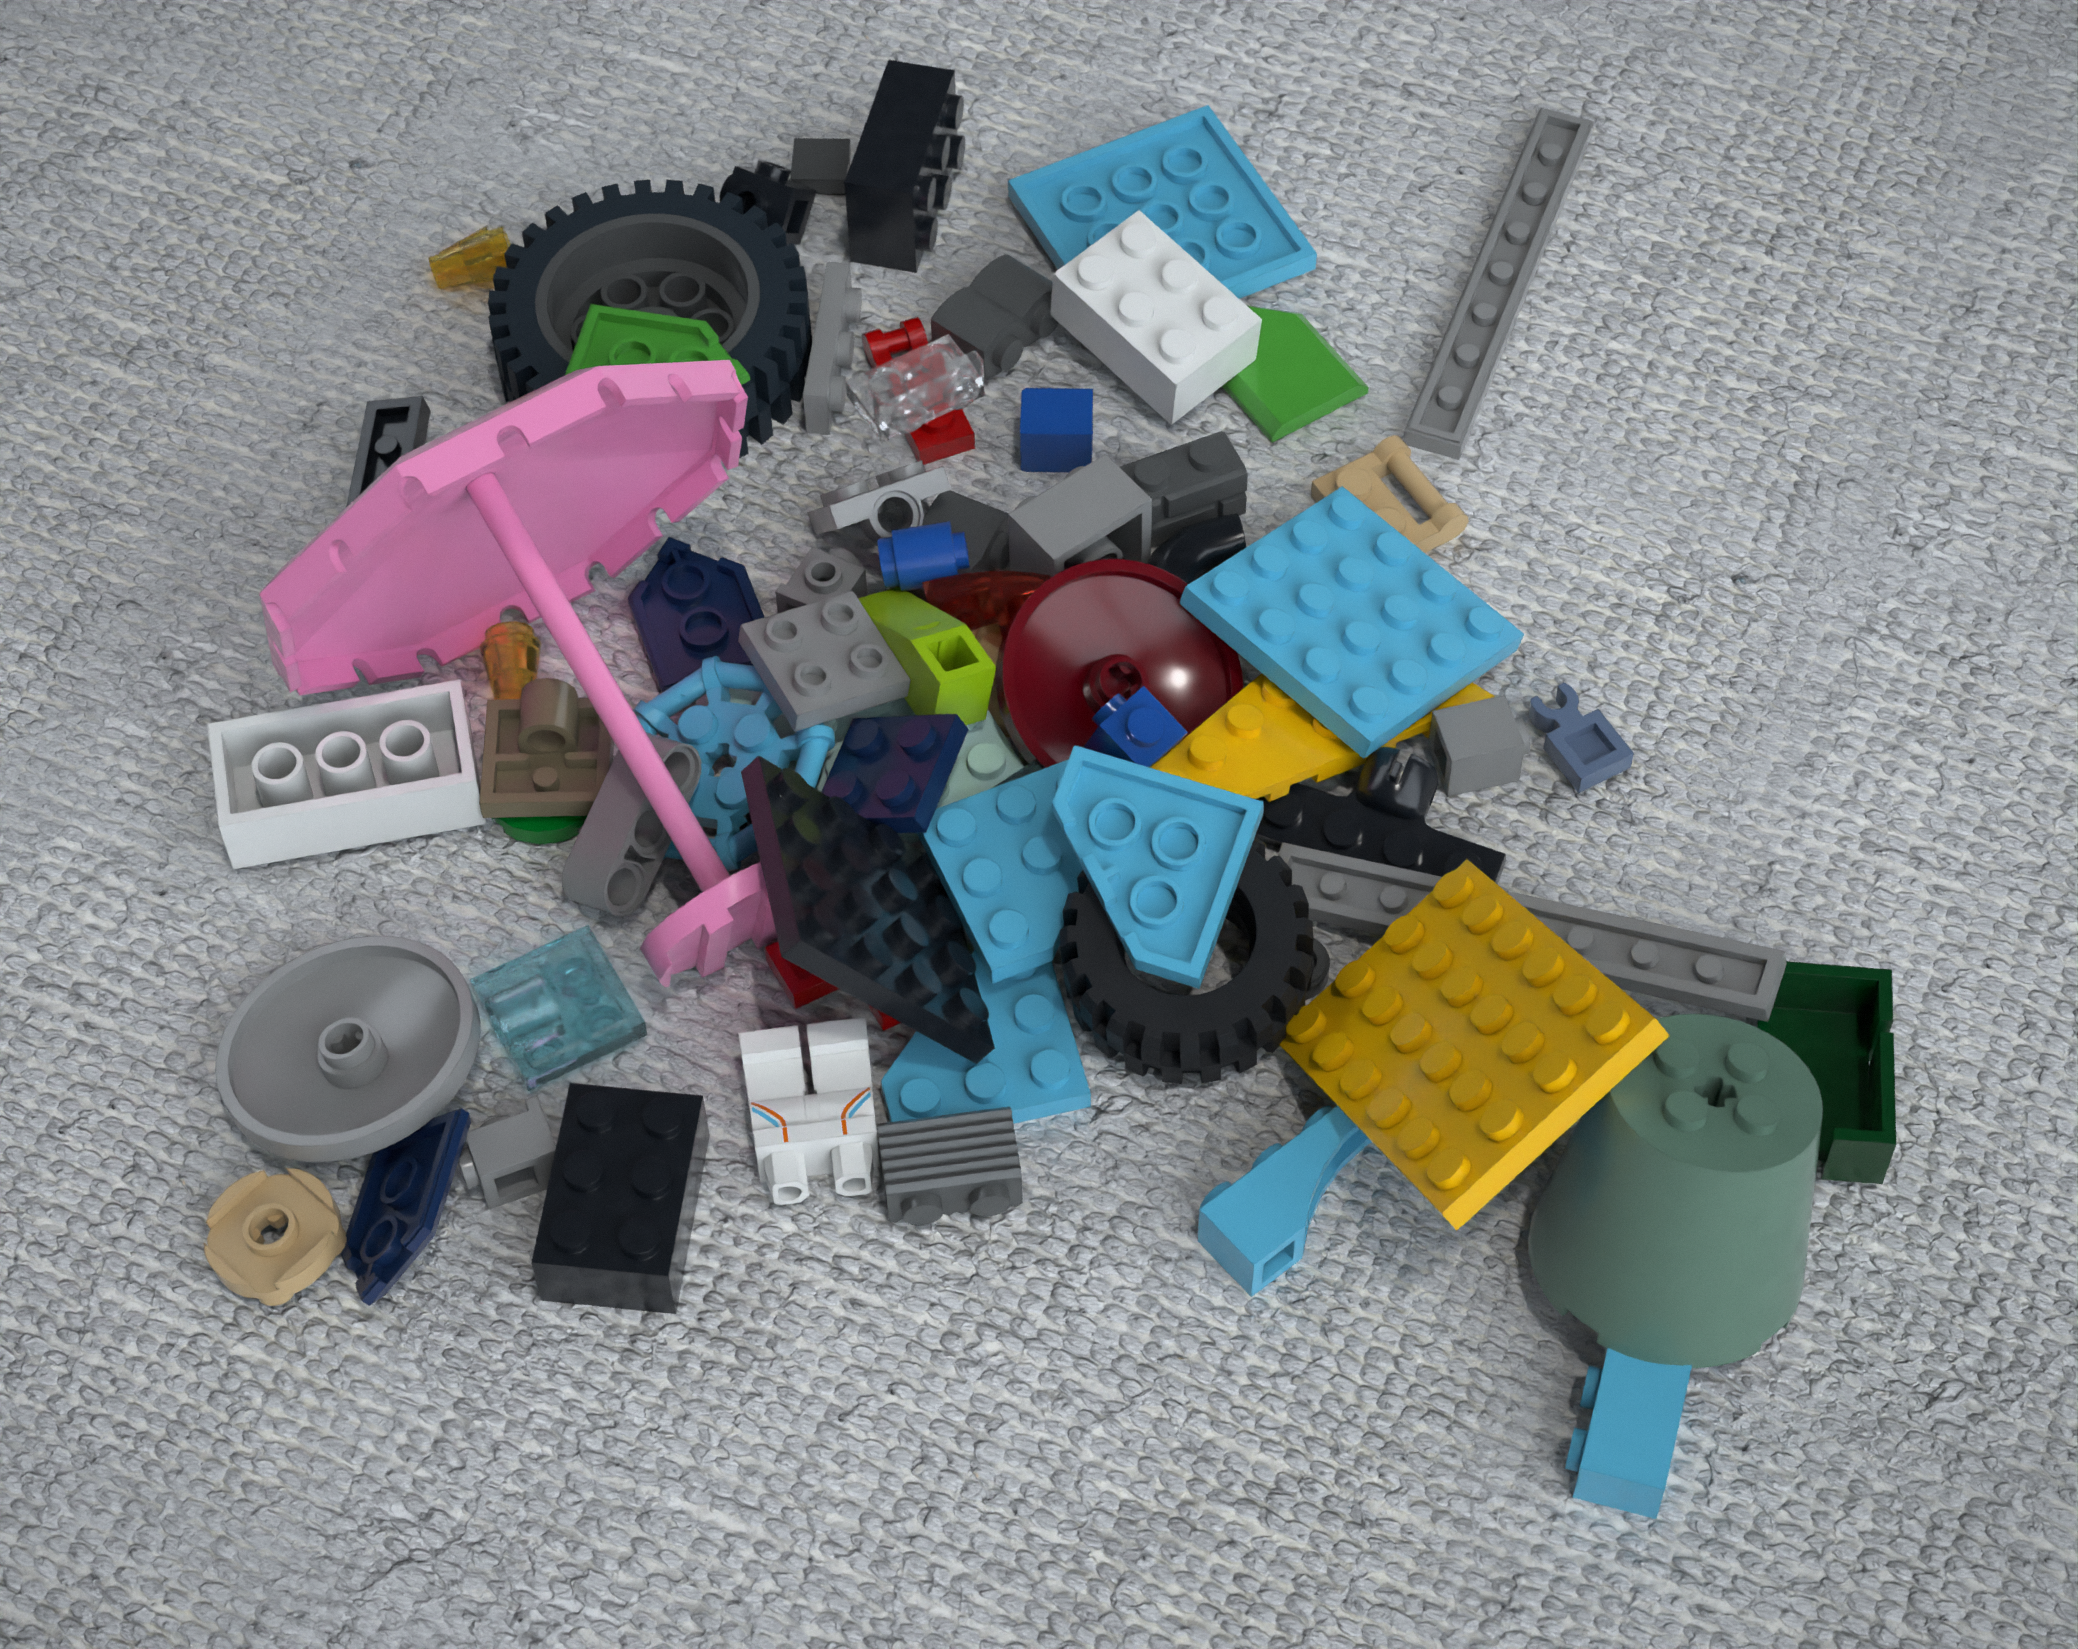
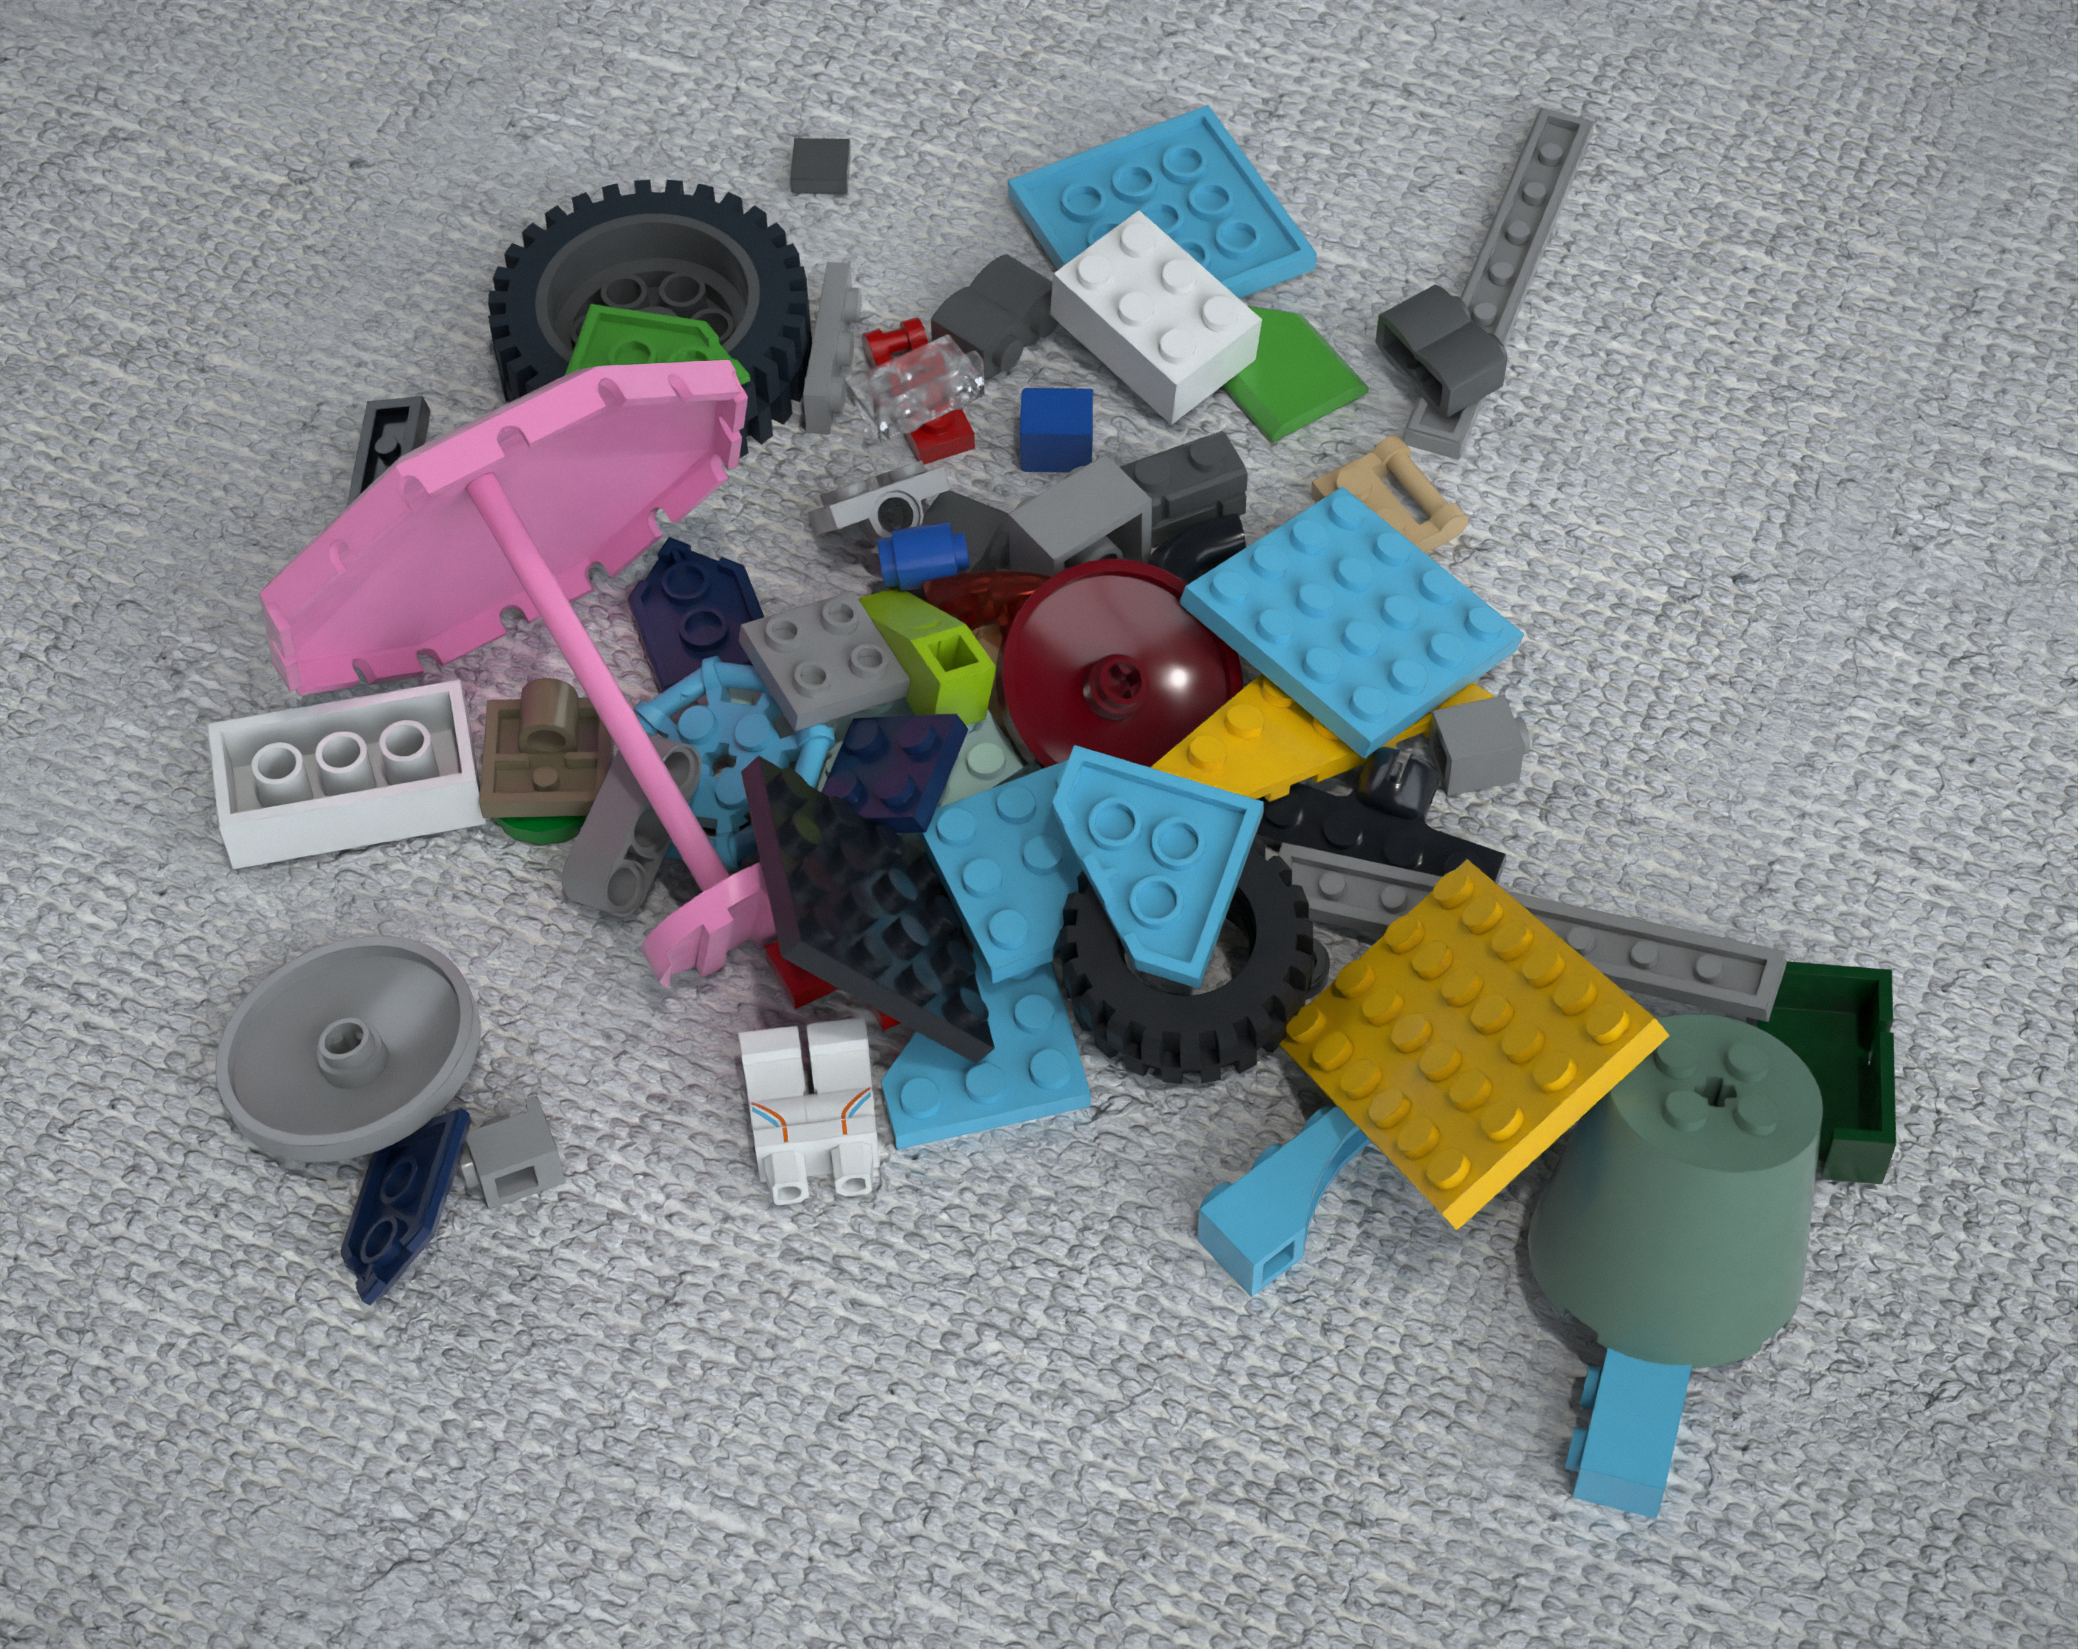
(292, 1262): tan plate -> none
(471, 259): clear yellow cone -> none
(510, 658): clear yellow cone -> none
(558, 1007): clear light blue plate -> none
(621, 1198): black brick -> none
(775, 194): black brick -> none
(822, 577): light grey brick -> none
(904, 166): black brick -> none
(950, 1165): dark grey brick -> none
(1135, 729): blue brick -> none
(1441, 350): none -> dark grey brick
(1580, 745): sand blue plate -> none

